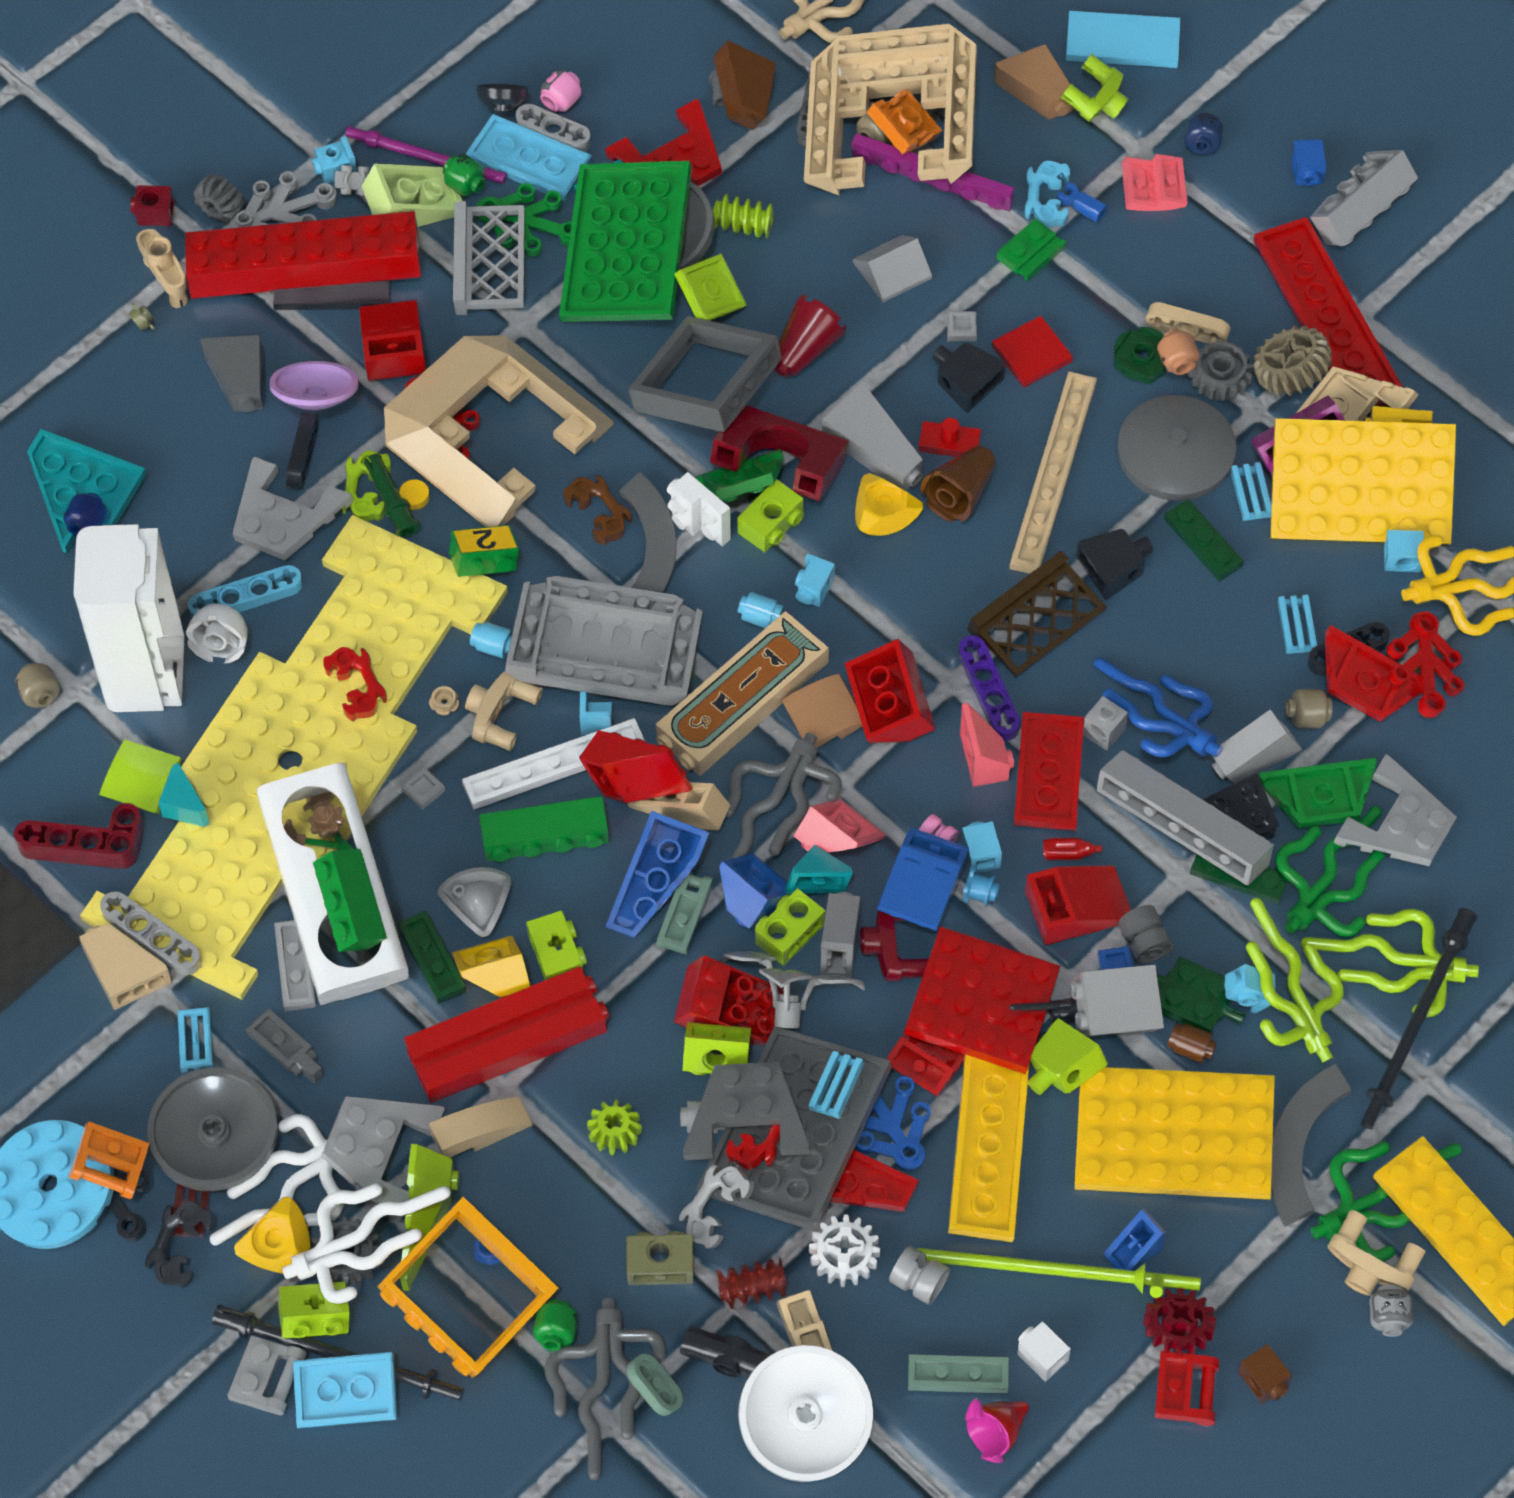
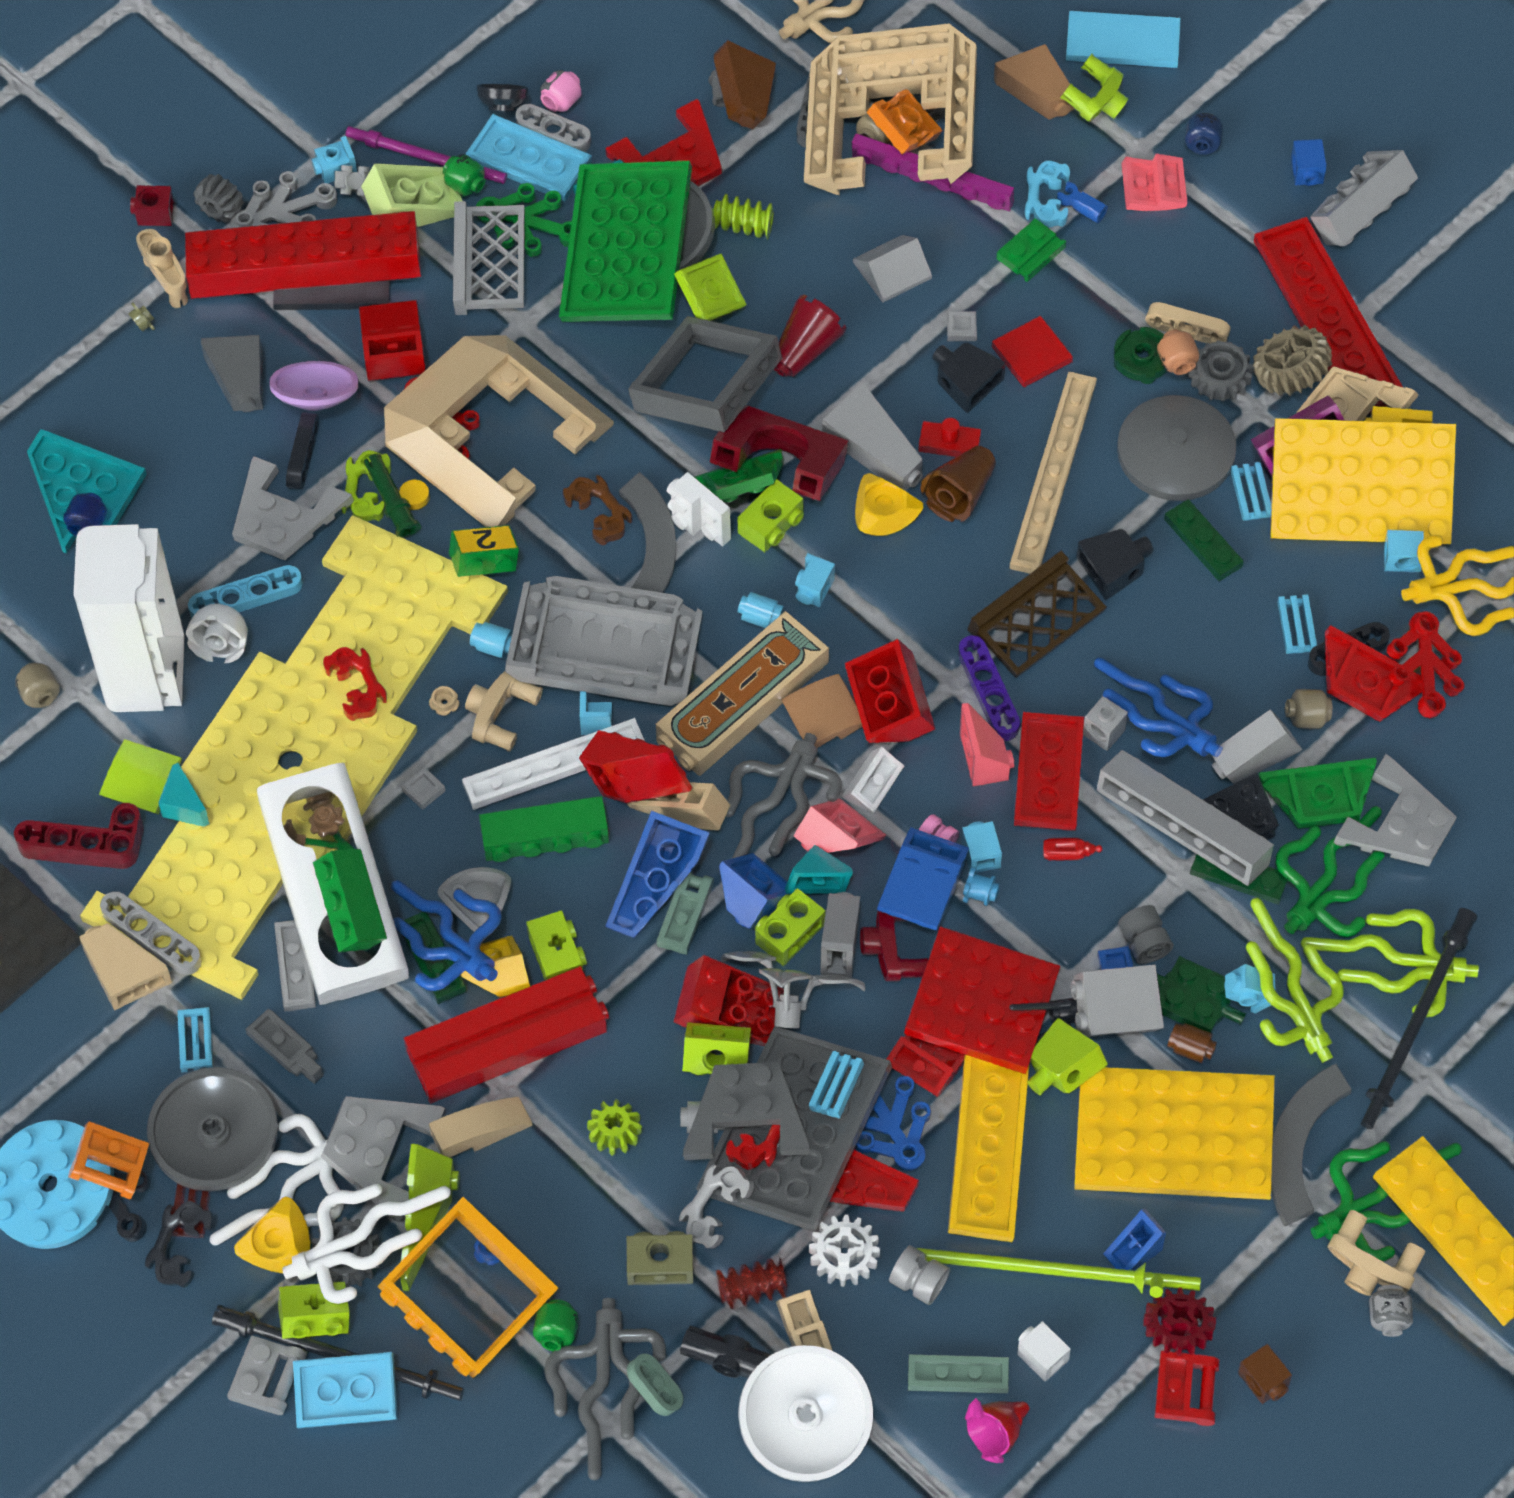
(465, 954): none -> blue plant
(873, 780): none -> white slope
(1075, 901): red slope -> none

